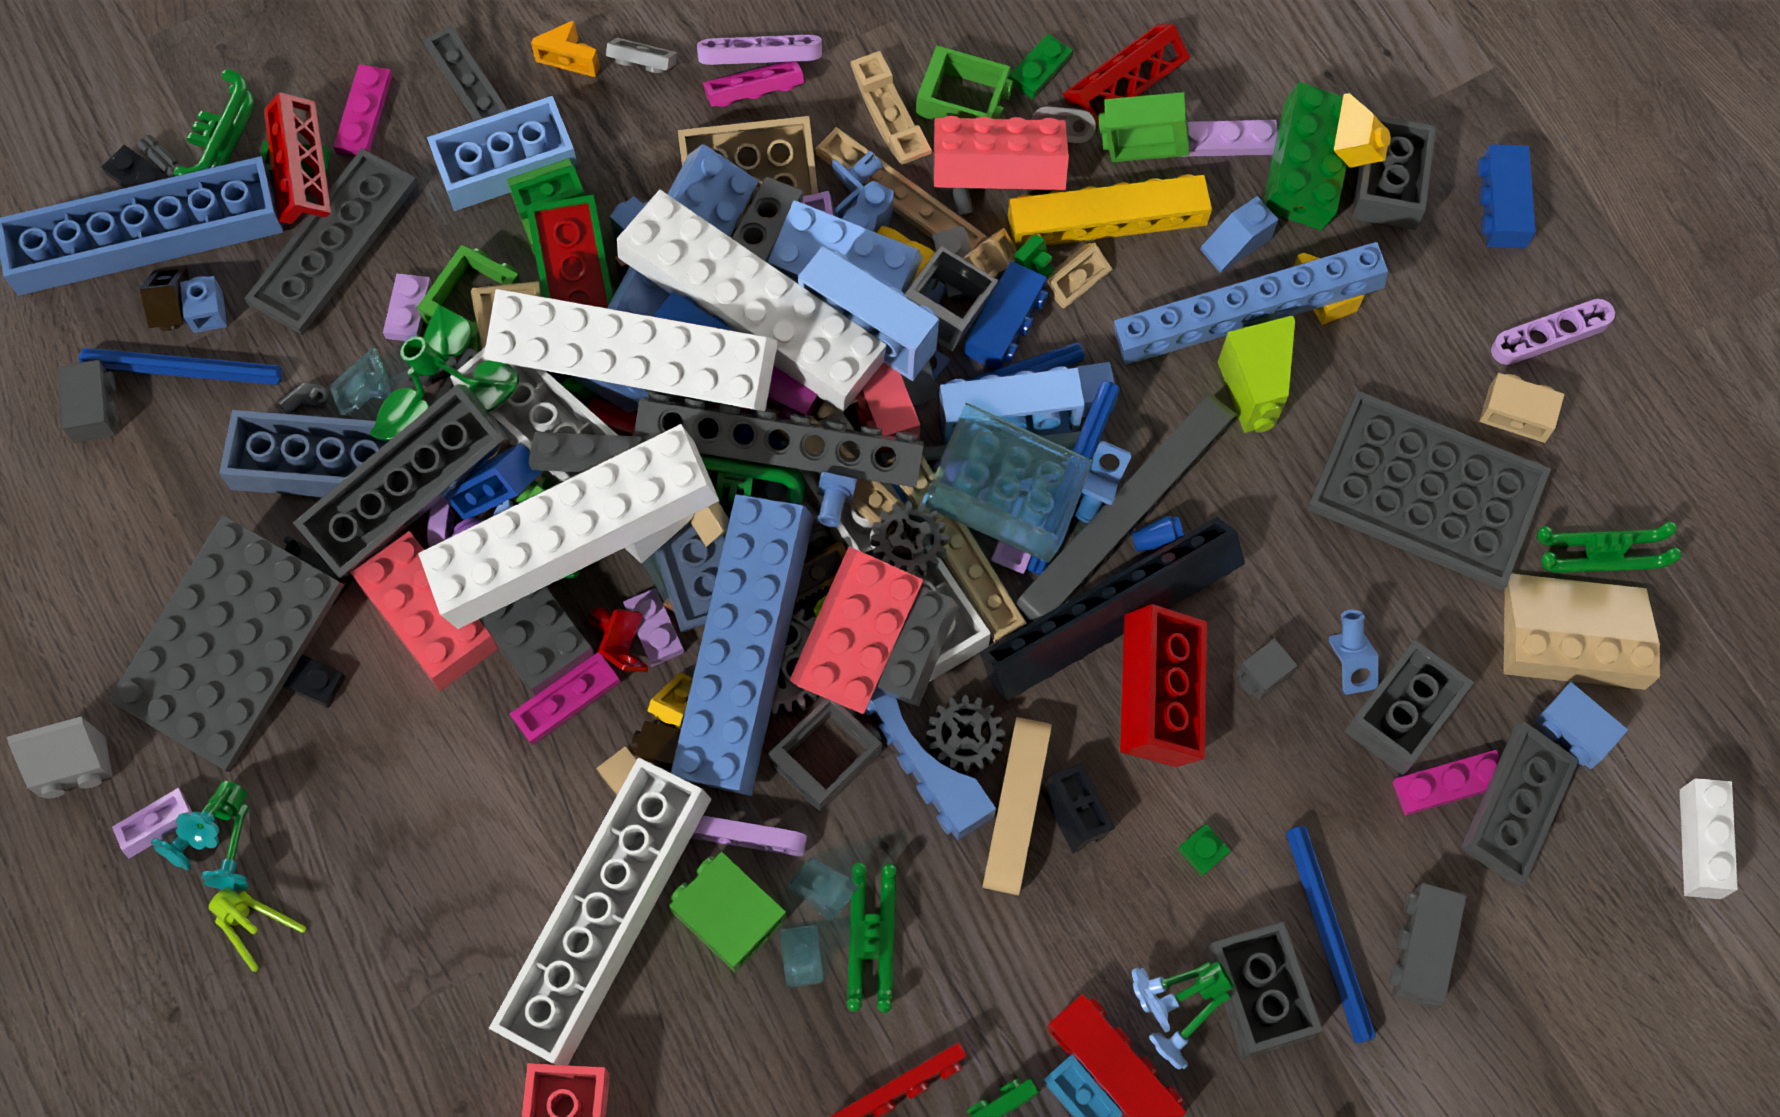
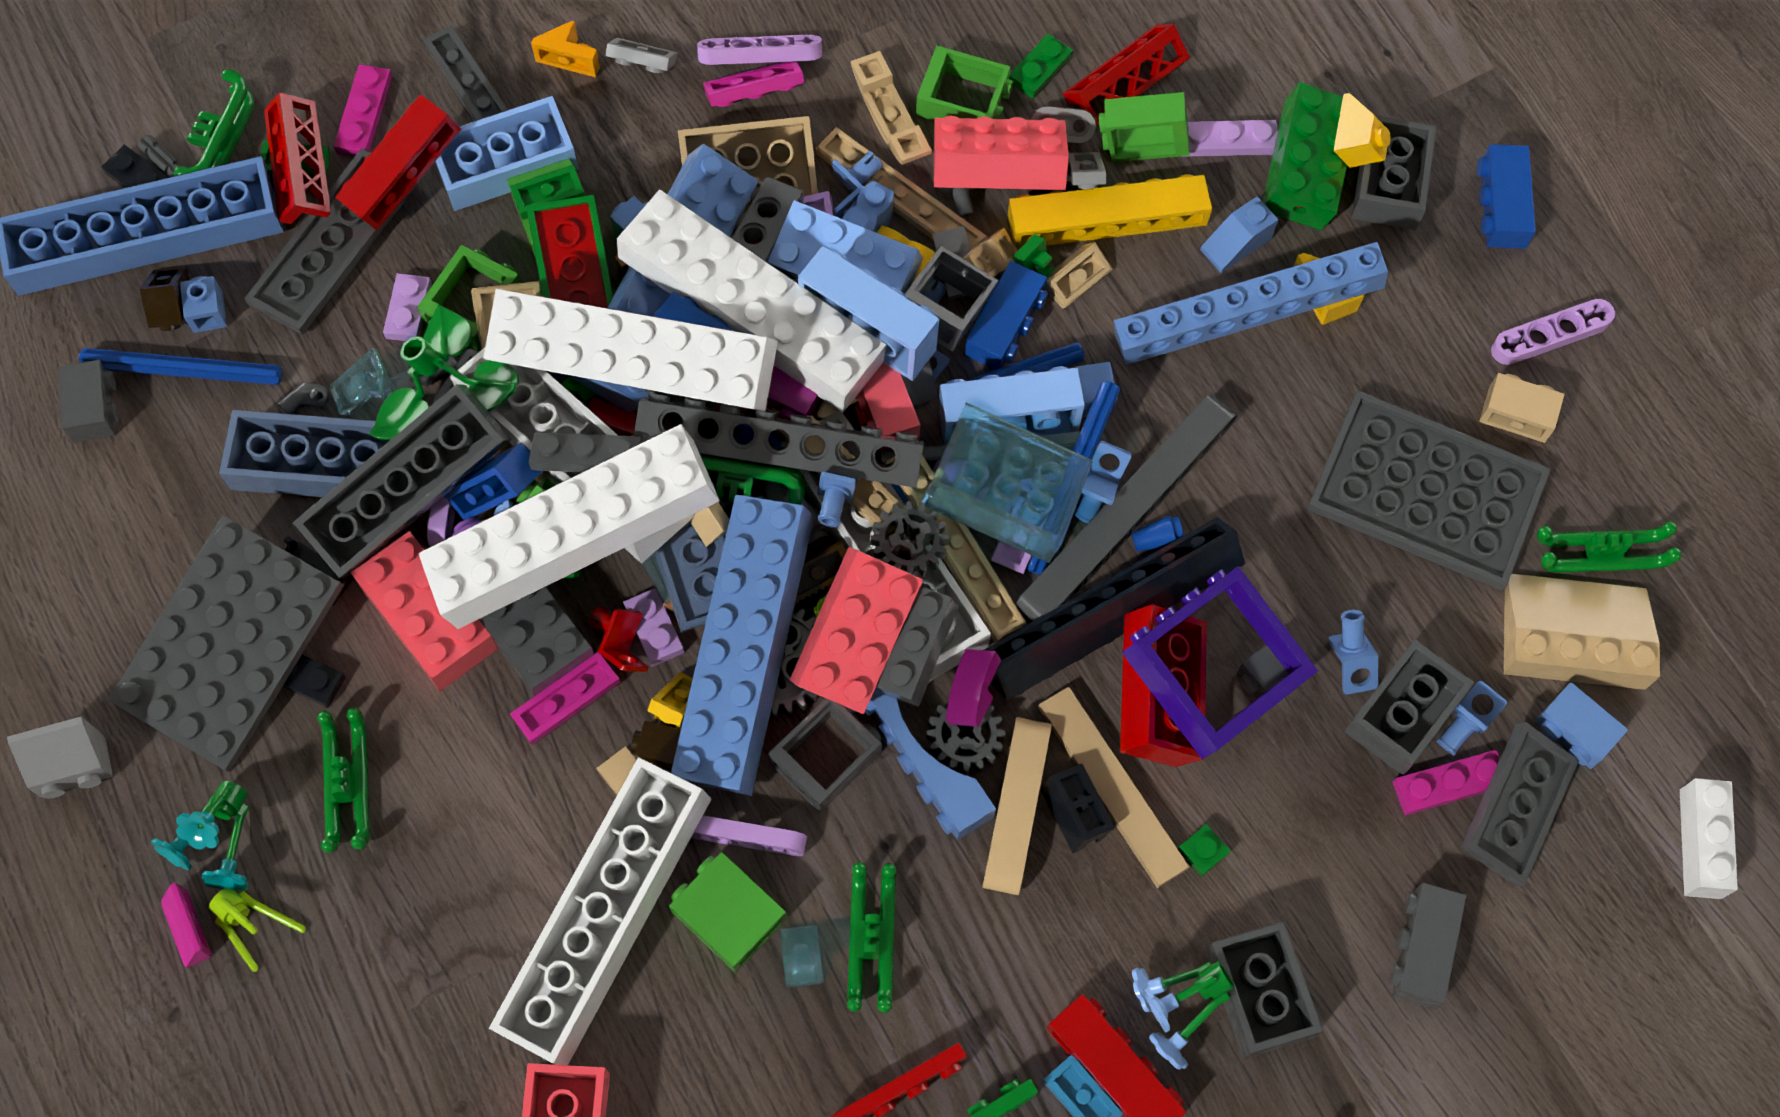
(151, 822): lavender plate -> none
(185, 925): none -> dark pink slope
(345, 781): none -> green piece
(398, 162): none -> red brick
(822, 888): clear light blue slope -> none
(969, 692): none -> magenta slope
(1086, 169): none -> light grey plate
(1114, 787): none -> tan tile
(1173, 696): none -> dark purple window
(1258, 371): lime slope -> none
(1330, 935): blue axle -> none
(1468, 720): none -> medium blue bracket

